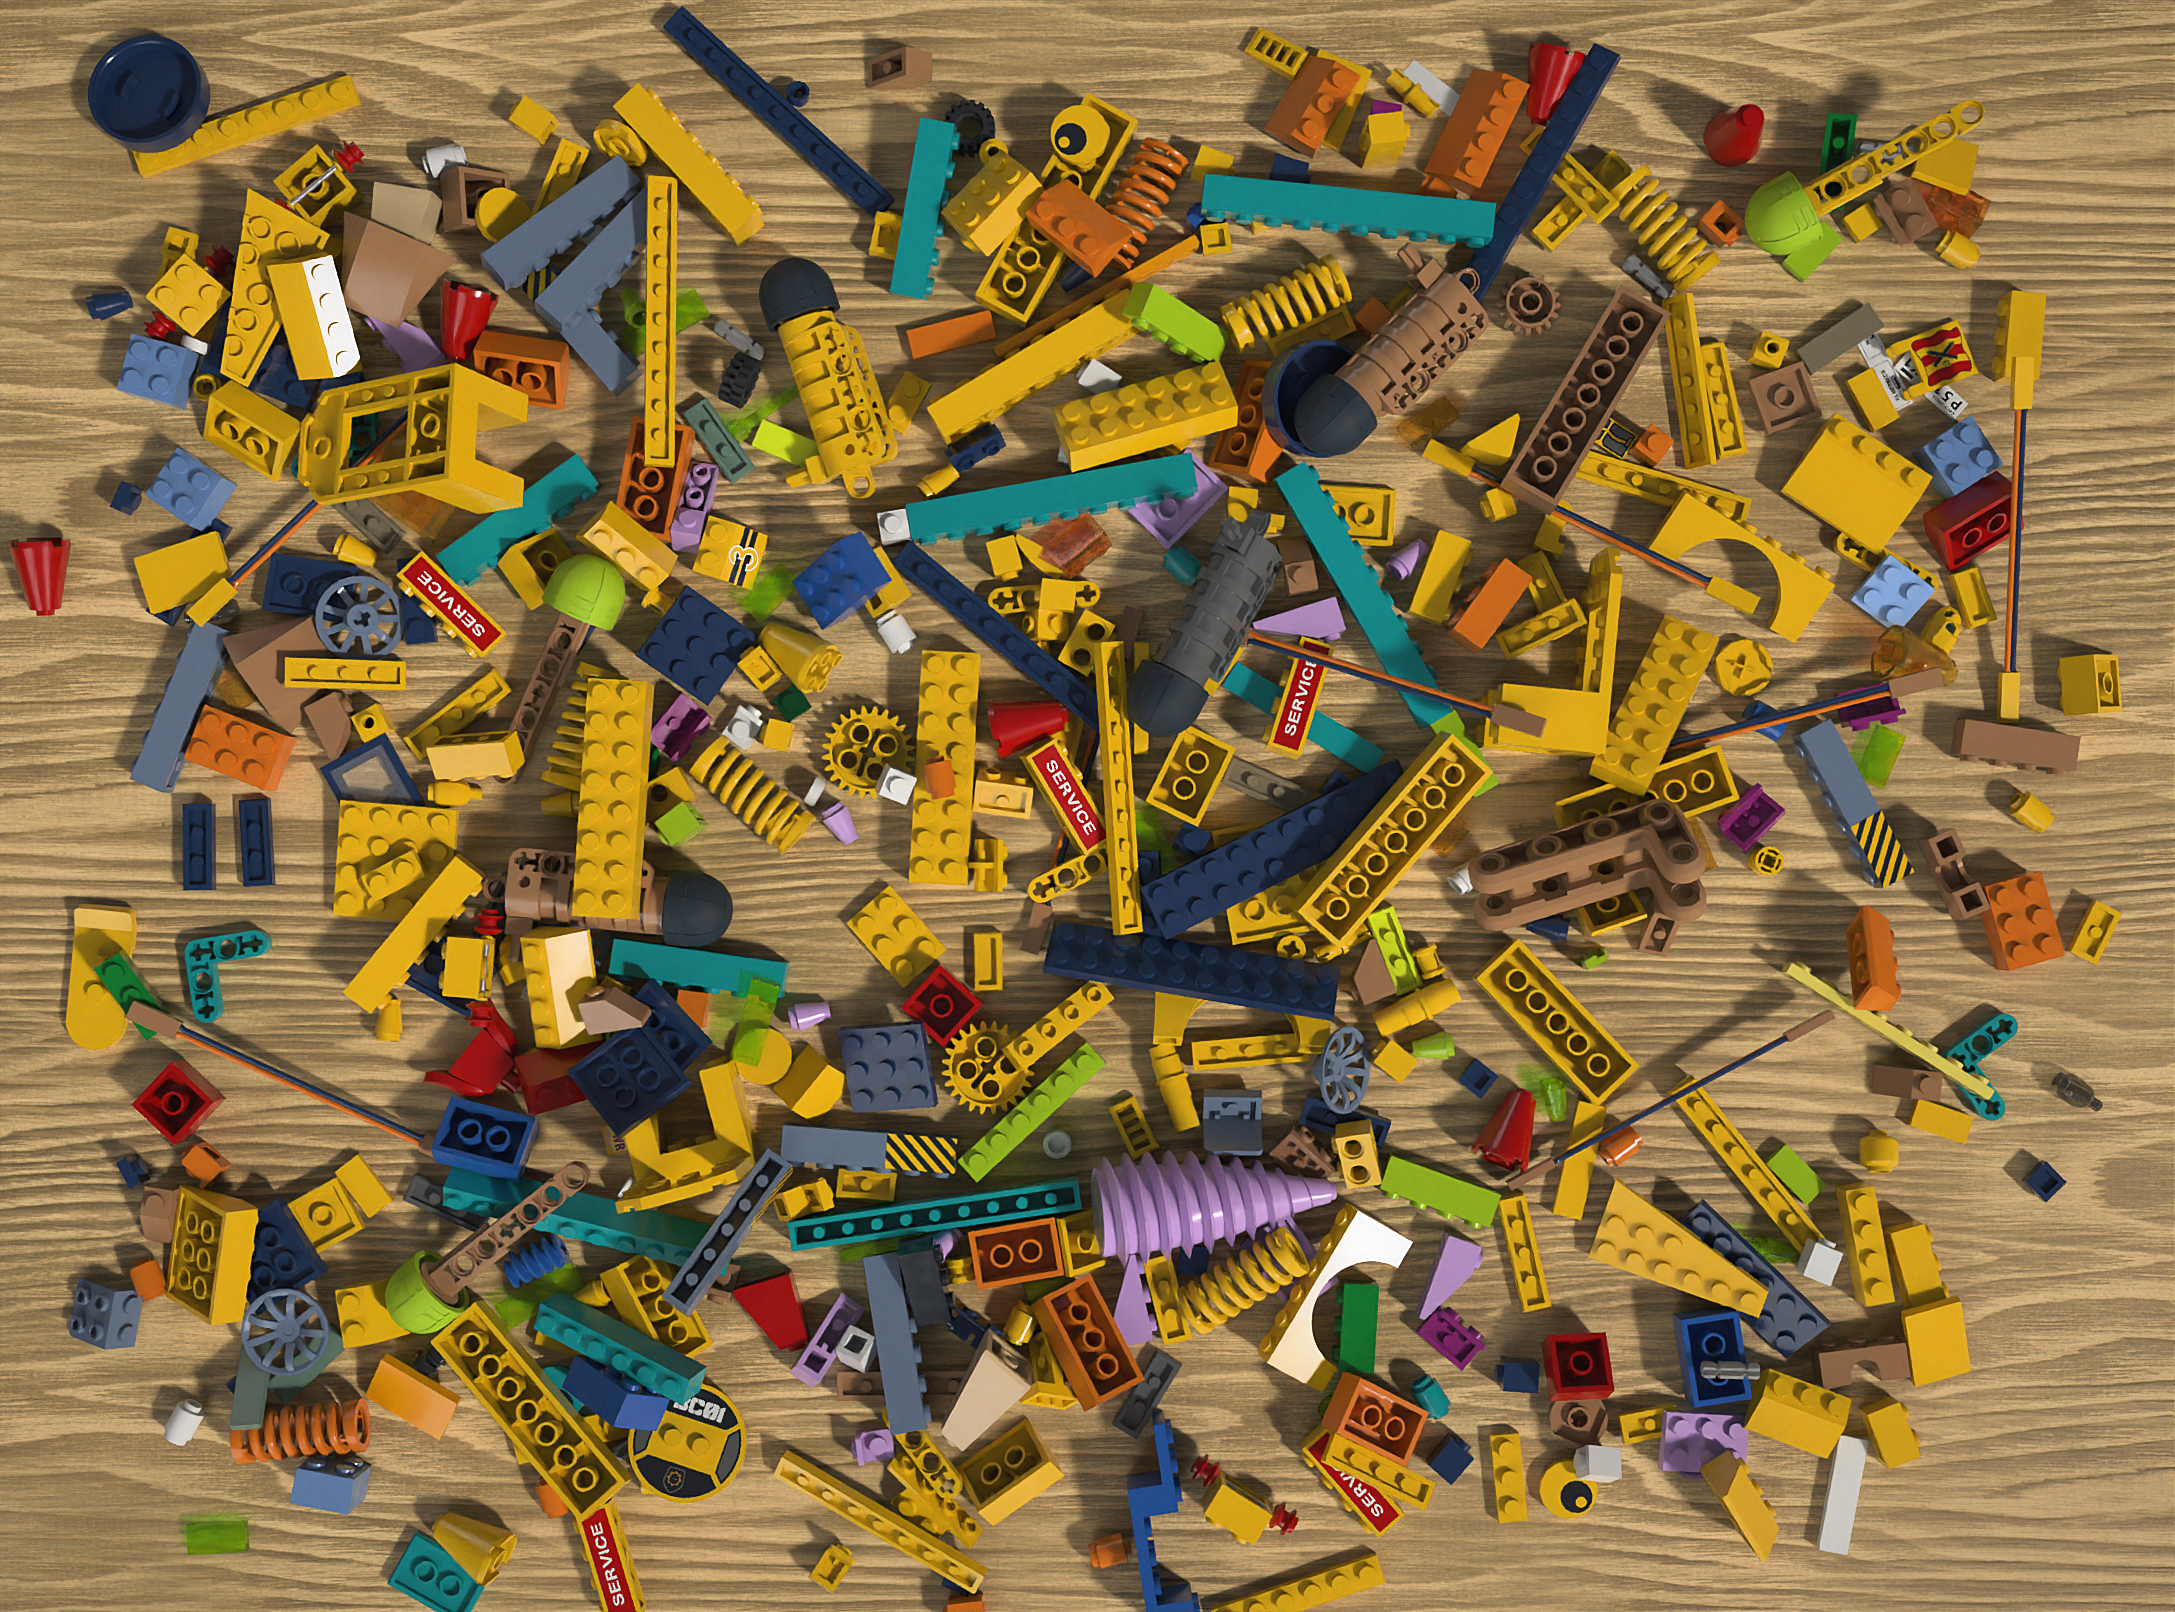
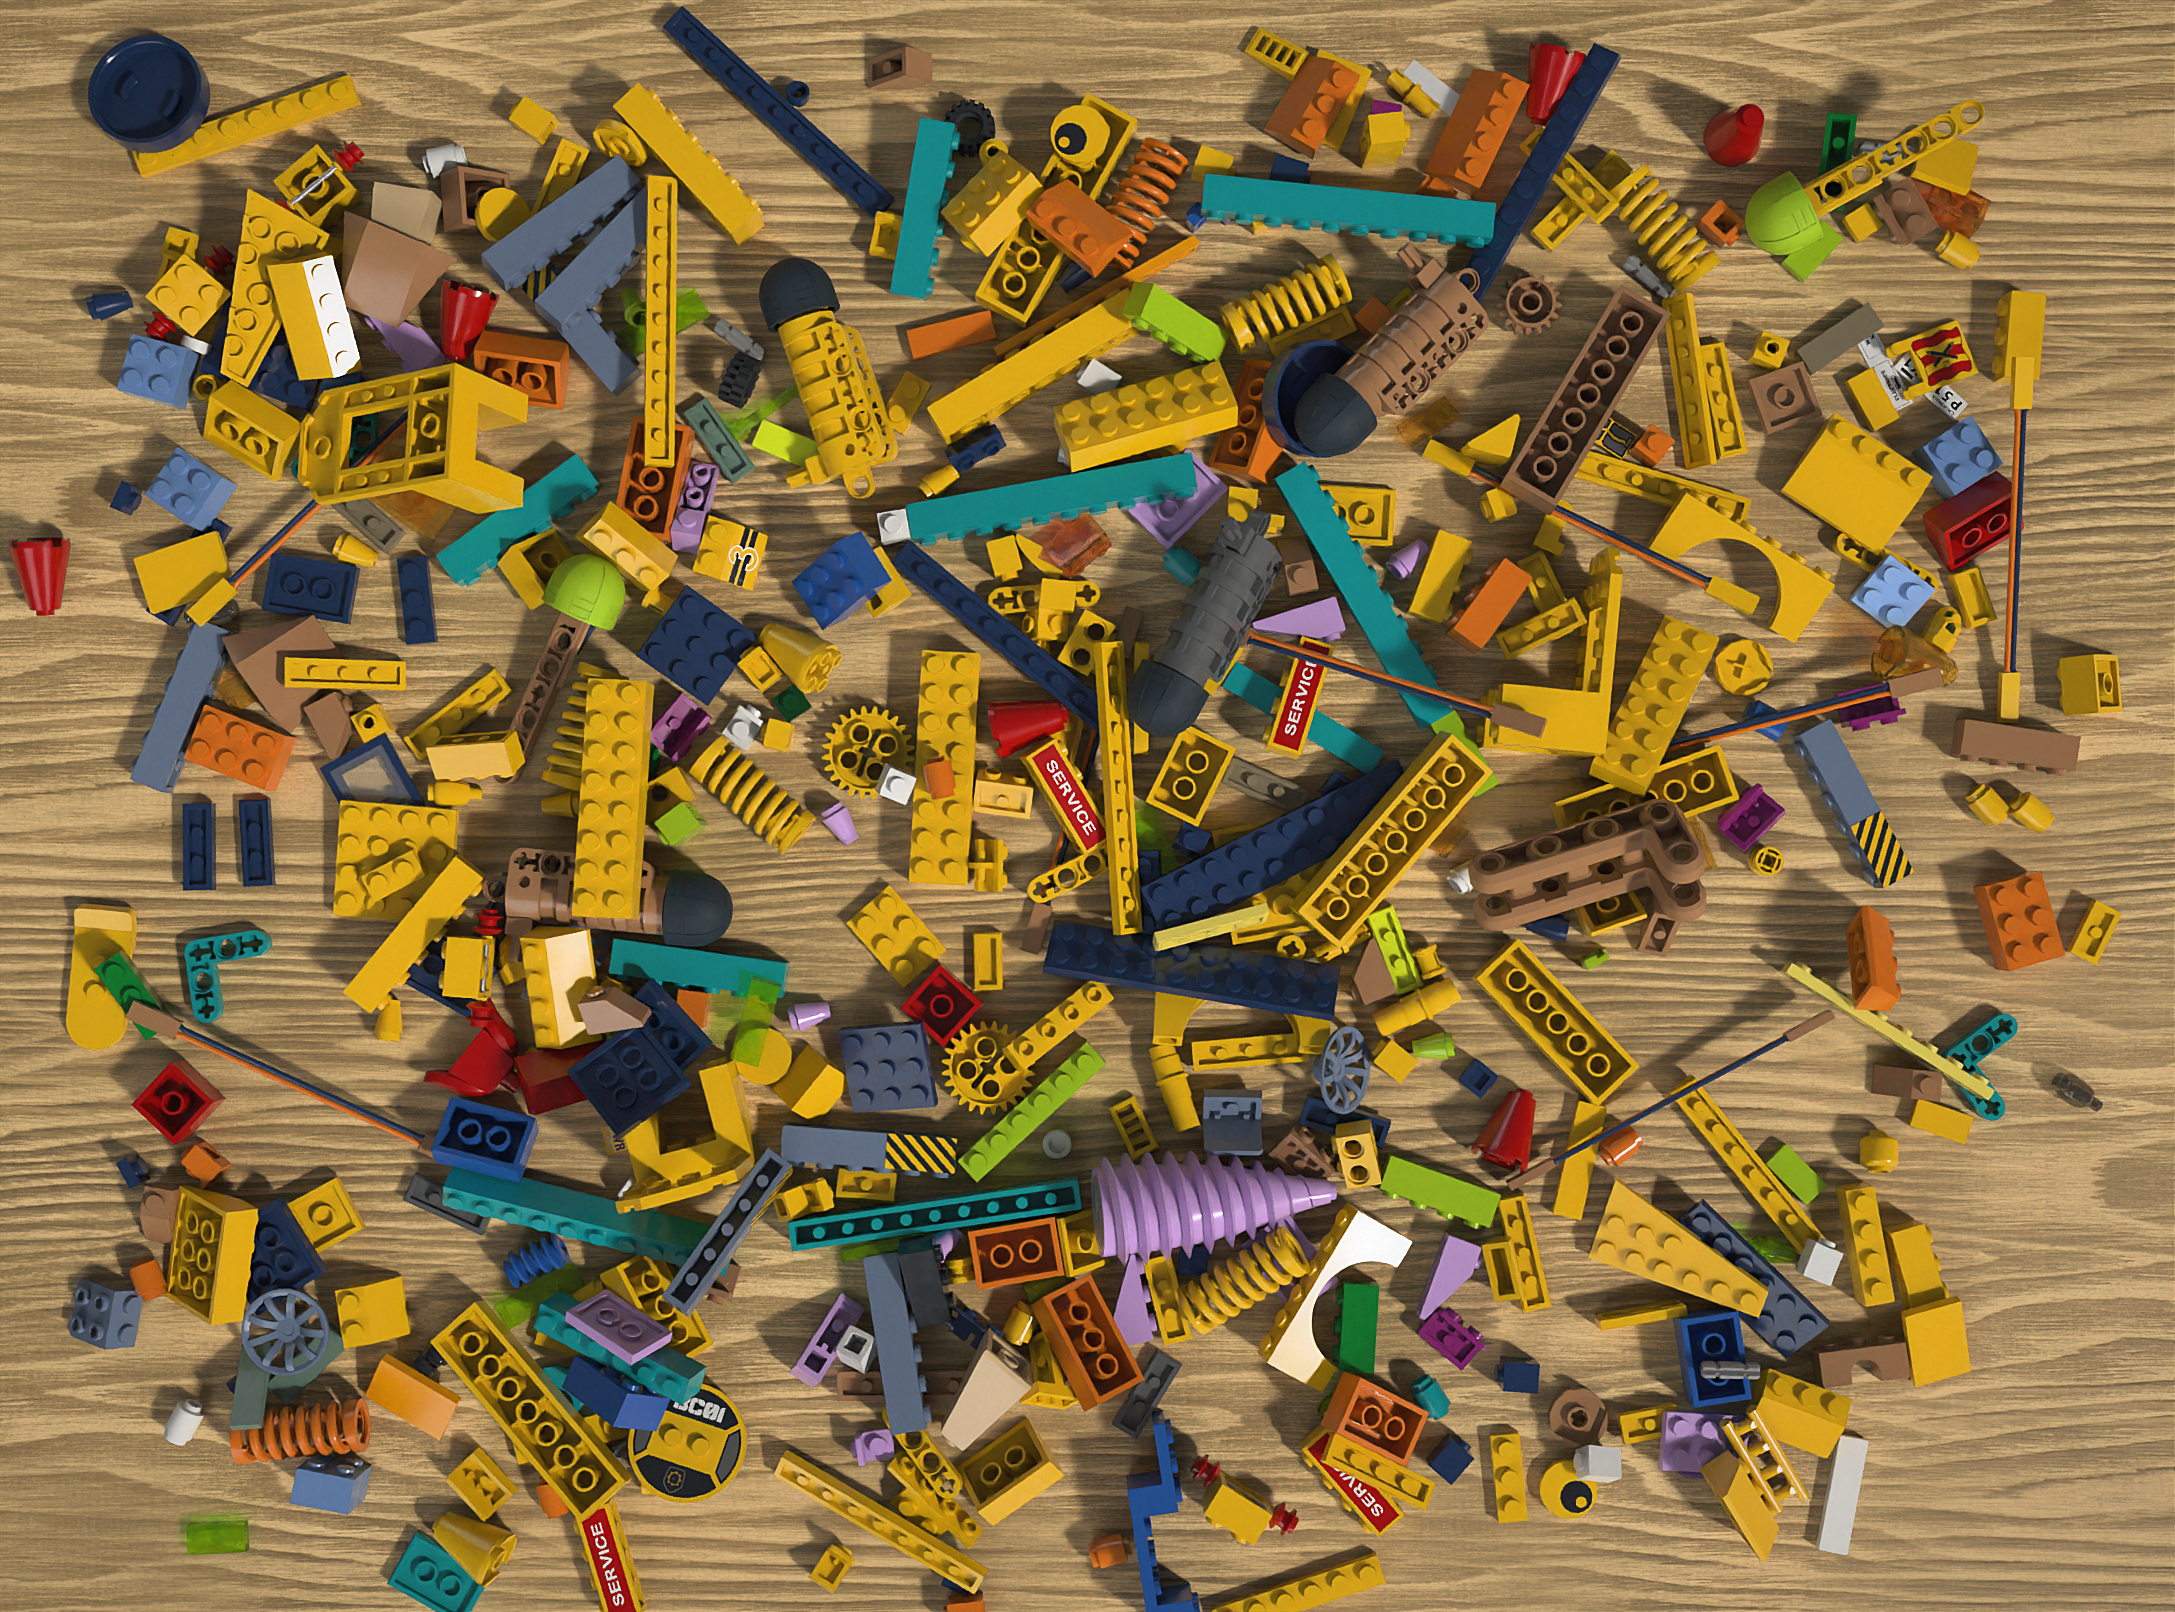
(359, 618): sand blue wheel -> none
(364, 1185): yellow tile -> none
(431, 1288): piece -> none
(451, 605): brick -> none
(481, 1484): none -> yellow bracket
(618, 1326): none -> lavender plate
(770, 593): clear neon green plate -> none
(776, 1309): red slope -> none
(815, 791): white tile -> none
(896, 632): white brick -> none
(1210, 927): none -> light yellow tile
(1215, 239): yellow plate -> none
(1503, 1269): none -> yellow brick
(1553, 1096): clear neon green cone -> none
(1577, 1366): red brick -> none
(1640, 1315): none -> yellow tile
(1768, 1443): none -> yellow bar
(1880, 756): clear neon green plate -> none
(1890, 1432): yellow brick -> none
(1944, 858): medium nougat arch -> none
(1987, 804): none -> yellow brick
(2044, 1181): dark blue plate -> none

